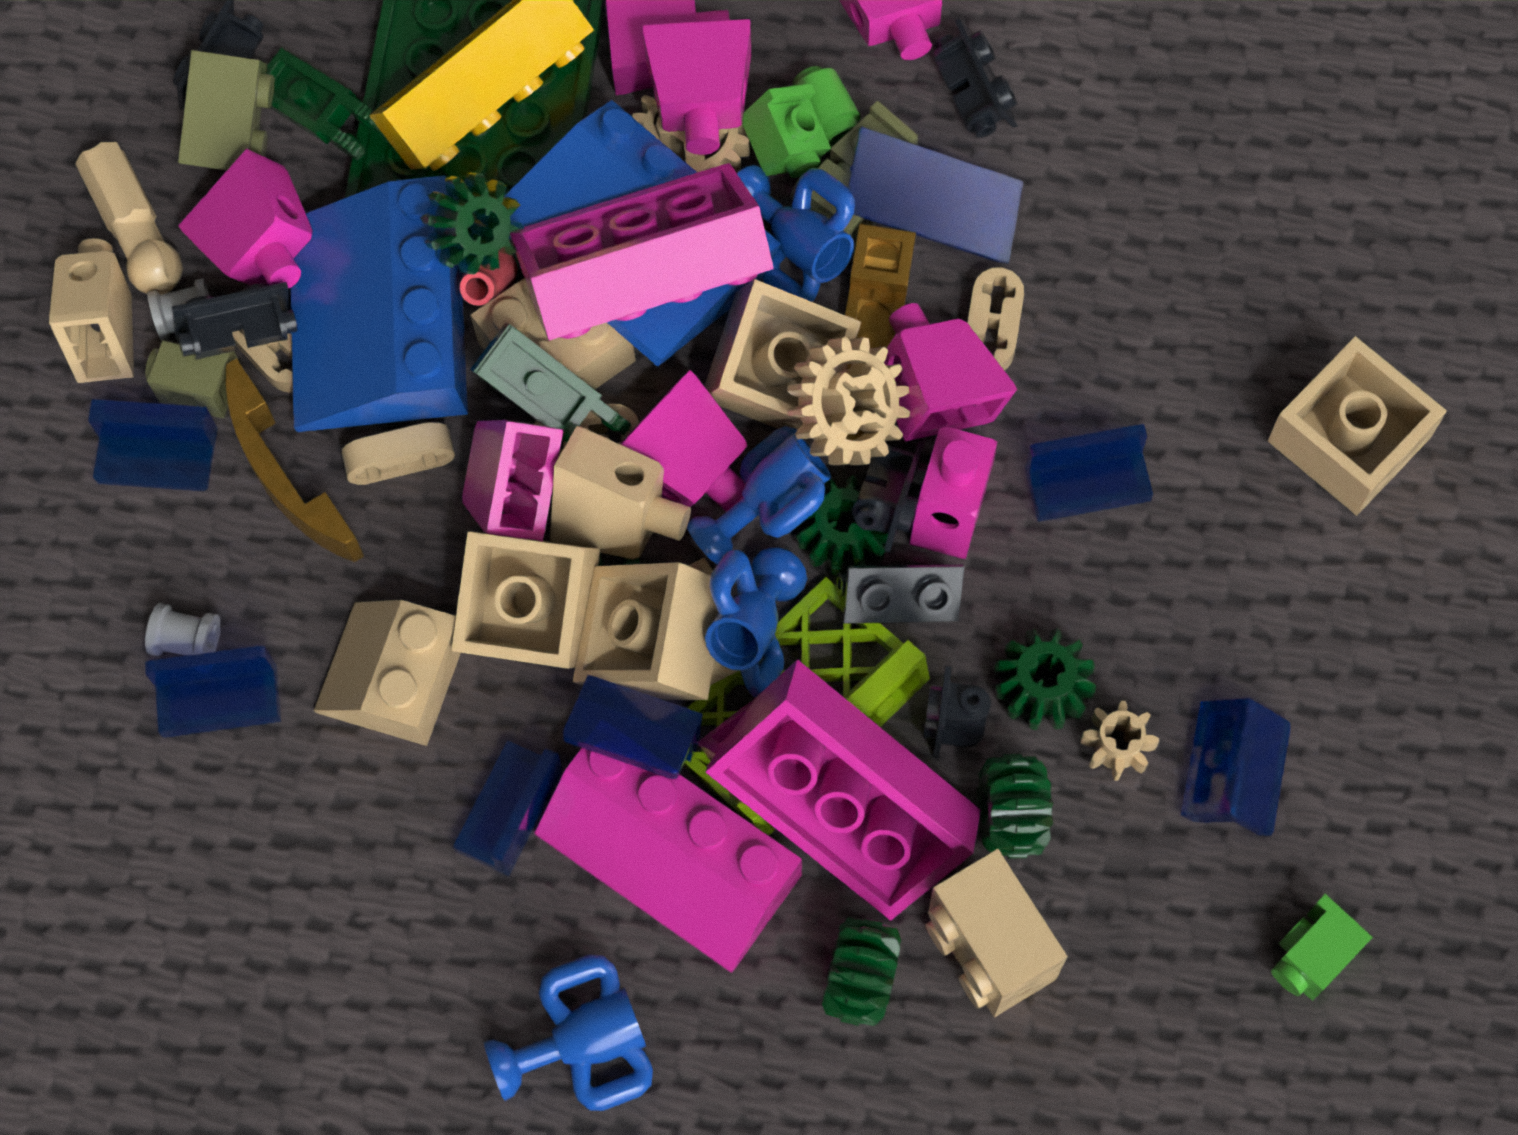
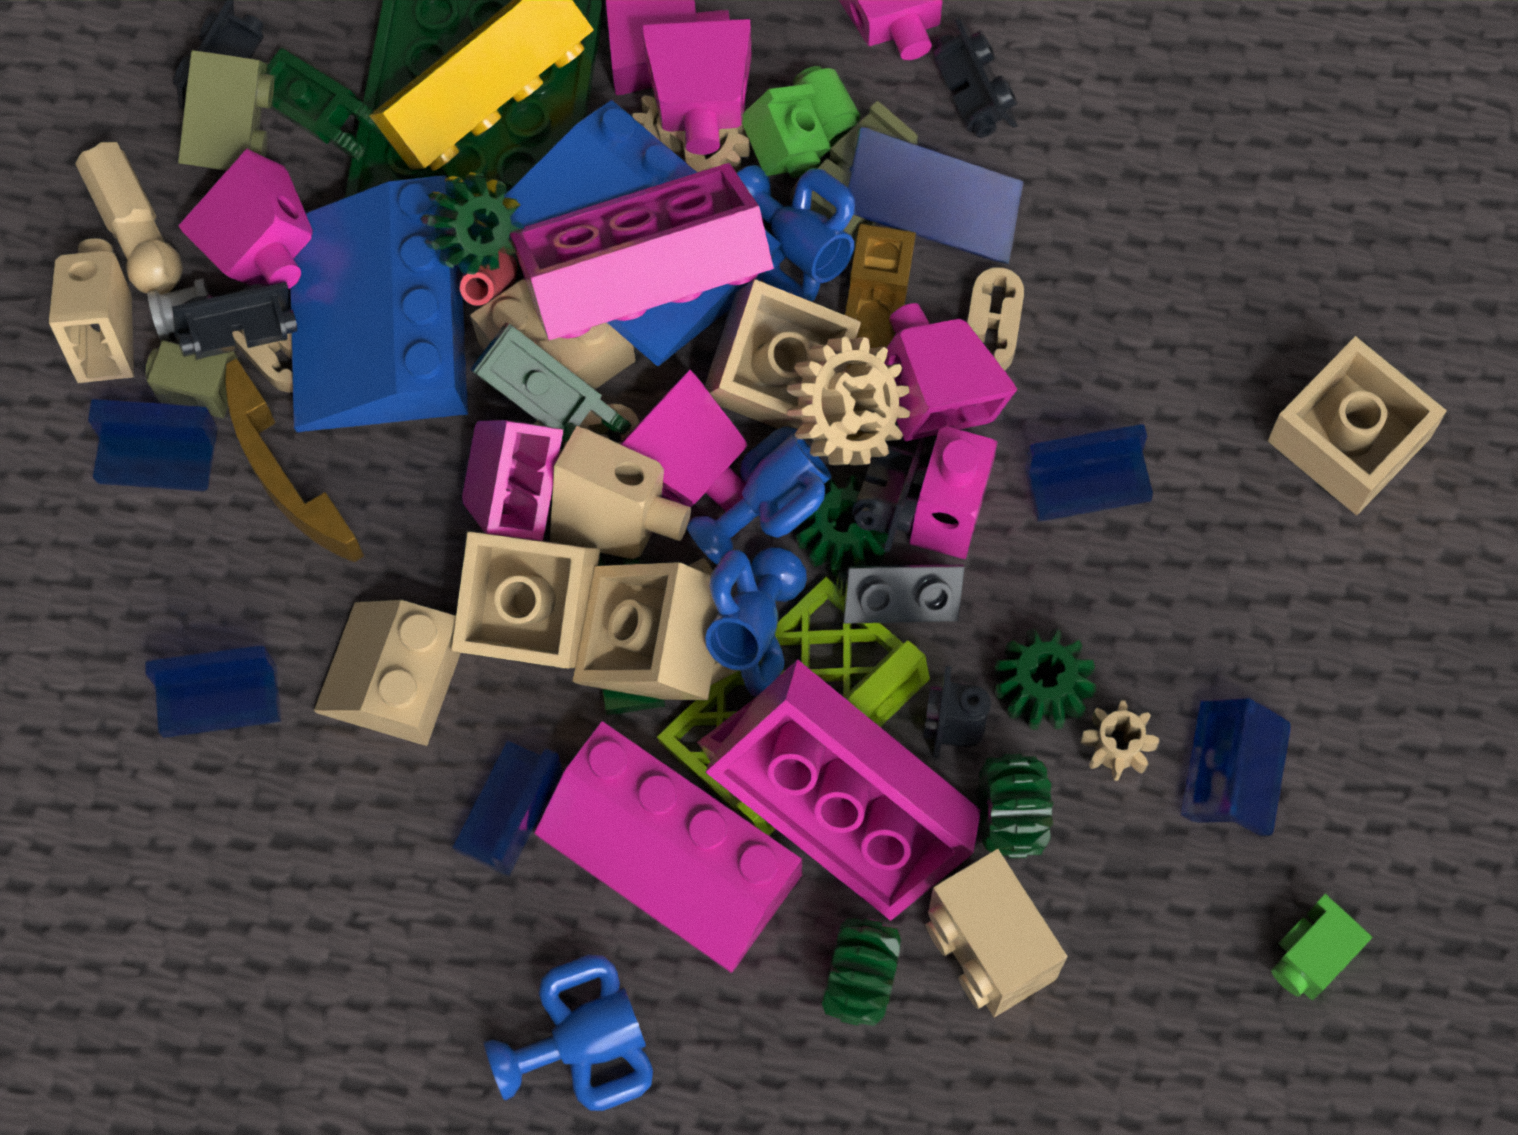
(181, 632): light grey bush -> none
(397, 453): tan beam -> none
(633, 727): clear blue panel -> none

